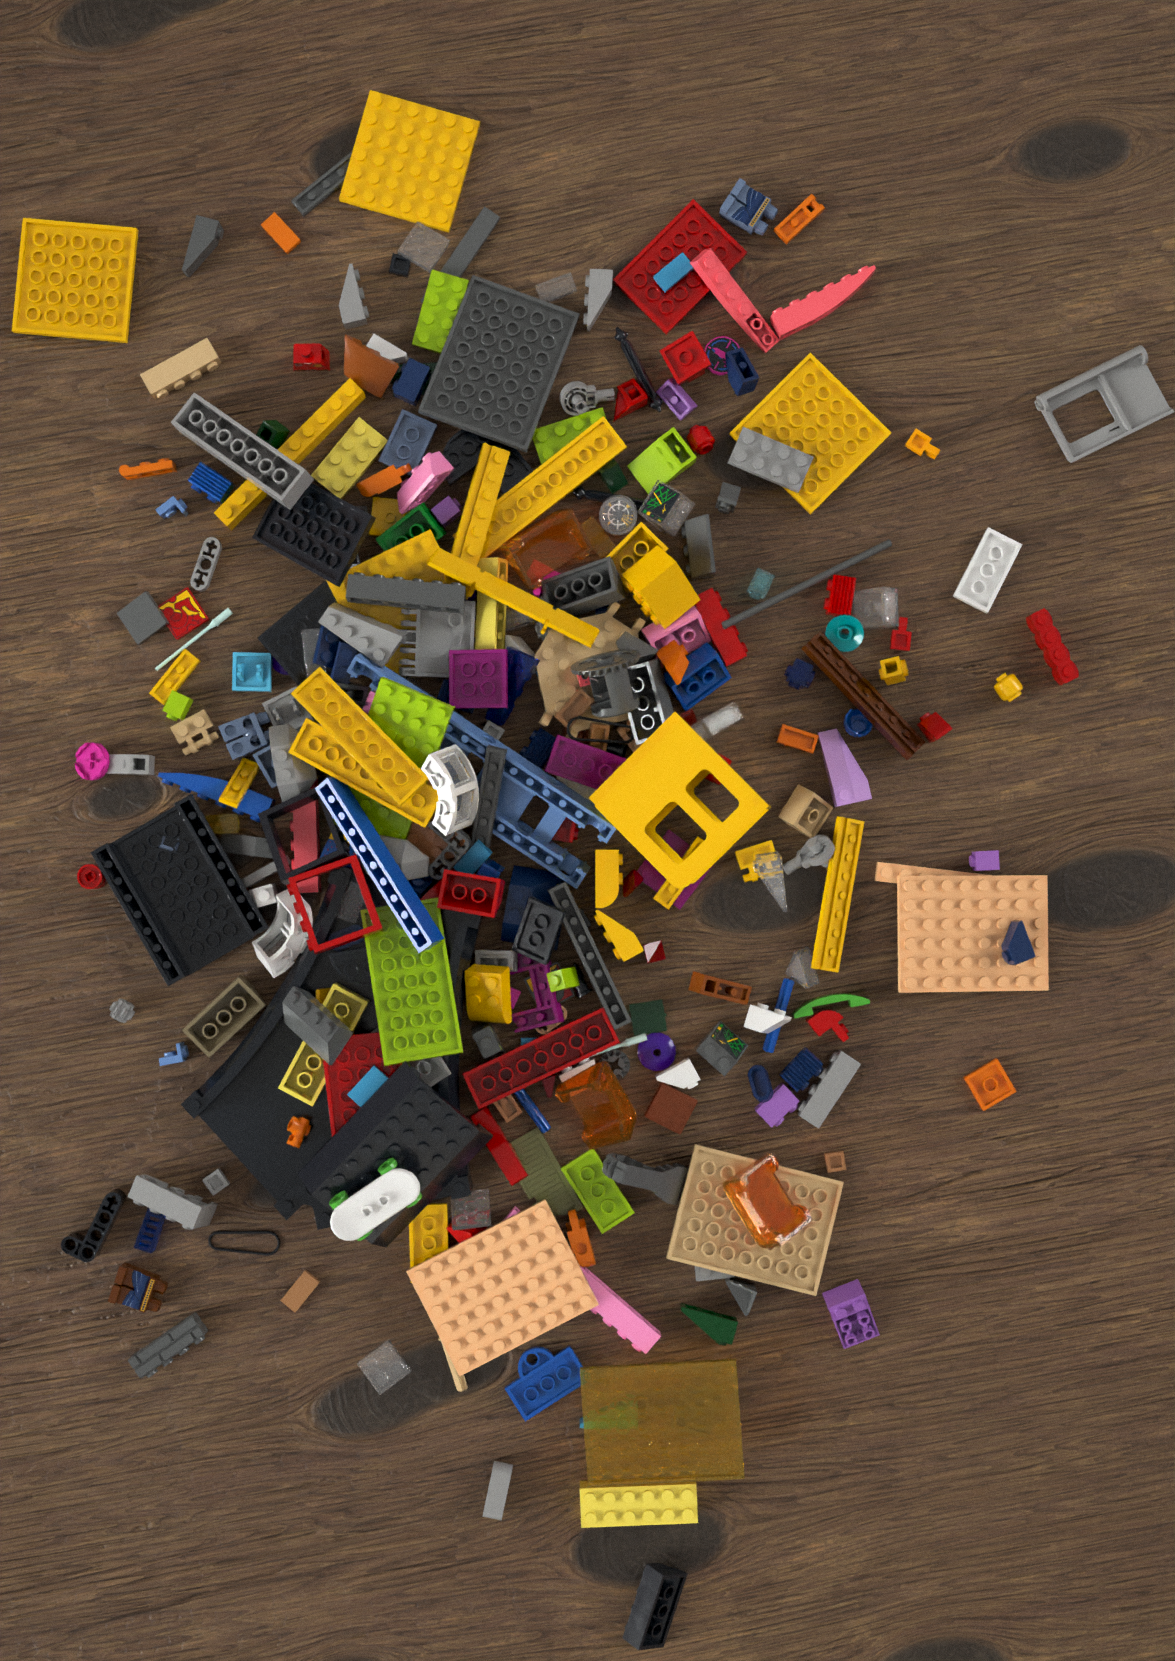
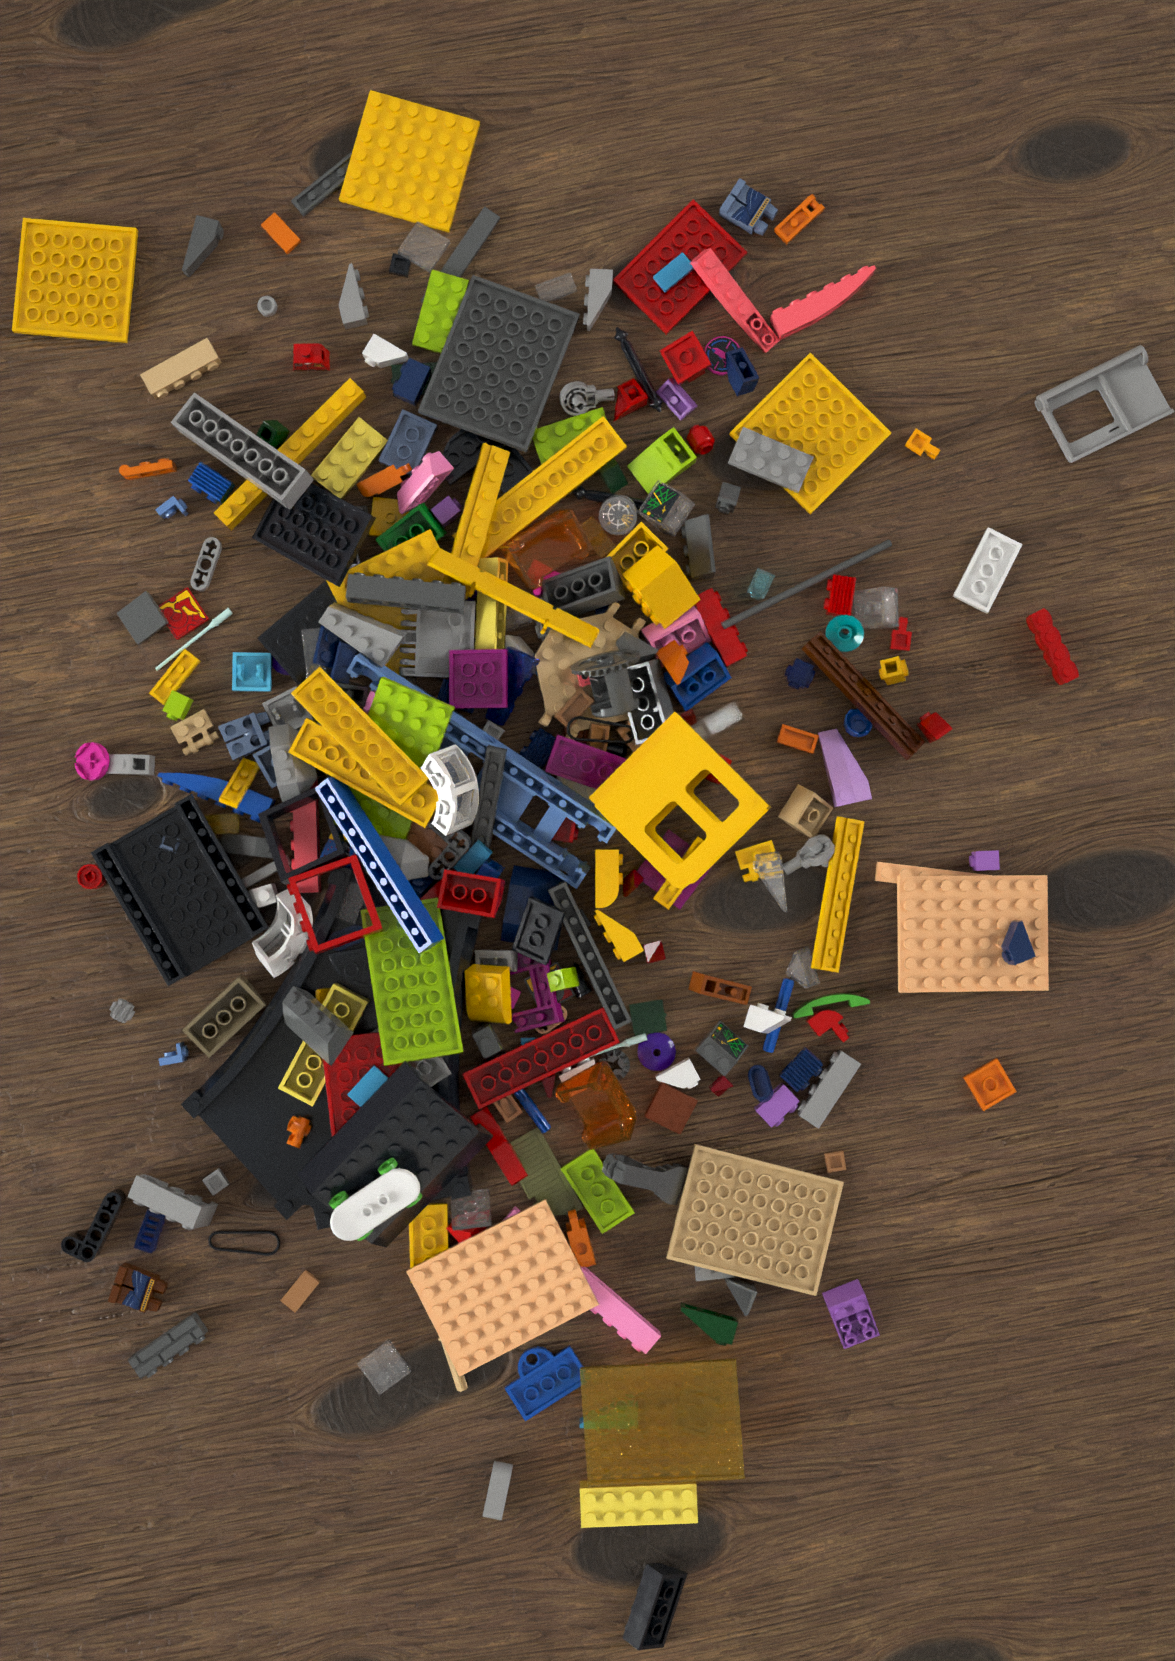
(267, 306): none -> light grey tile
(367, 367): dark orange slope -> none
(720, 1085): none -> dark red slope
(765, 1204): clear orange windscreen -> none
(1008, 687): yellow head -> none

